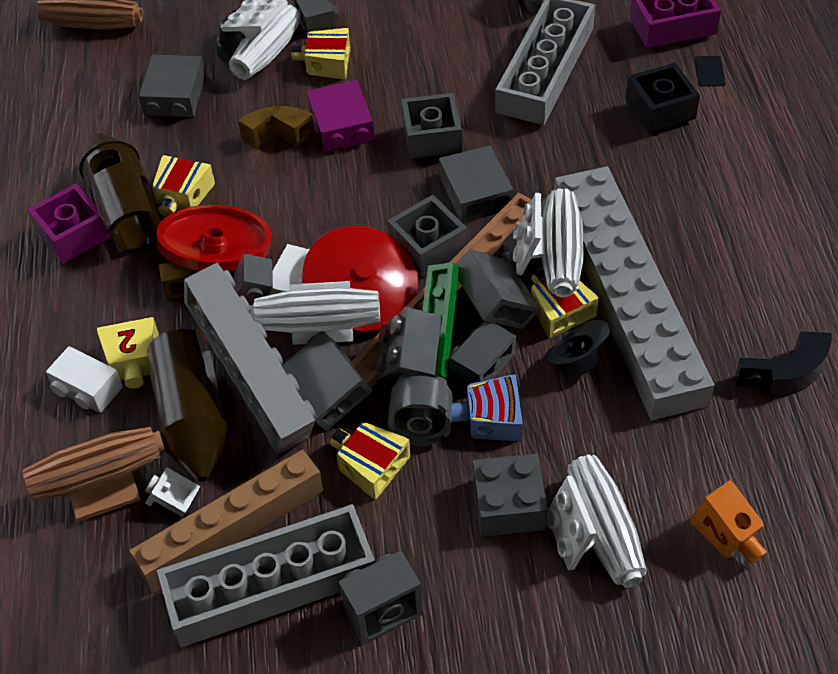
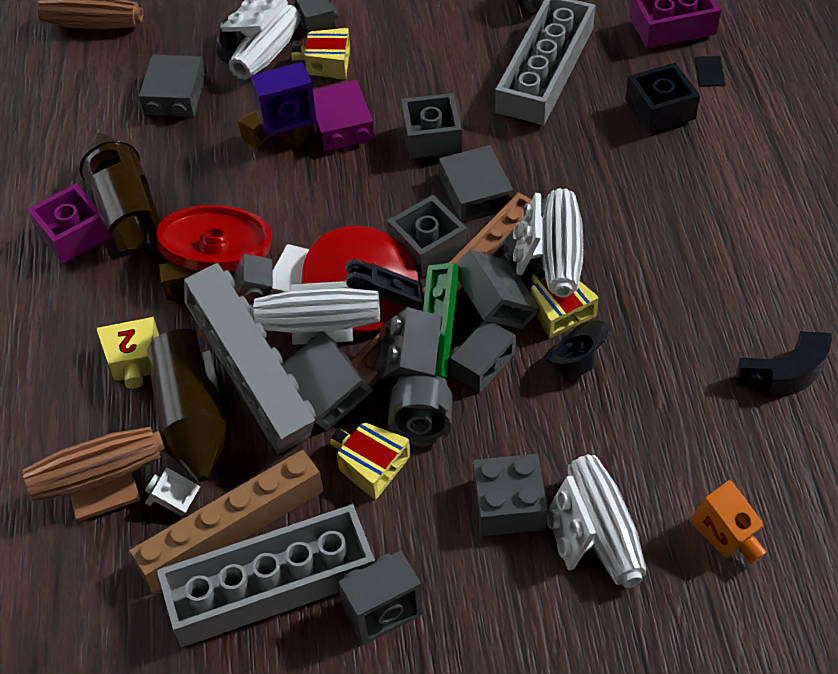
(84, 380): white brick -> none
(181, 184): light yellow torso -> none
(284, 98): none -> dark purple brick
(387, 283): none -> black hinge
(492, 409): medium blue torso -> none
(636, 300): light grey brick -> none

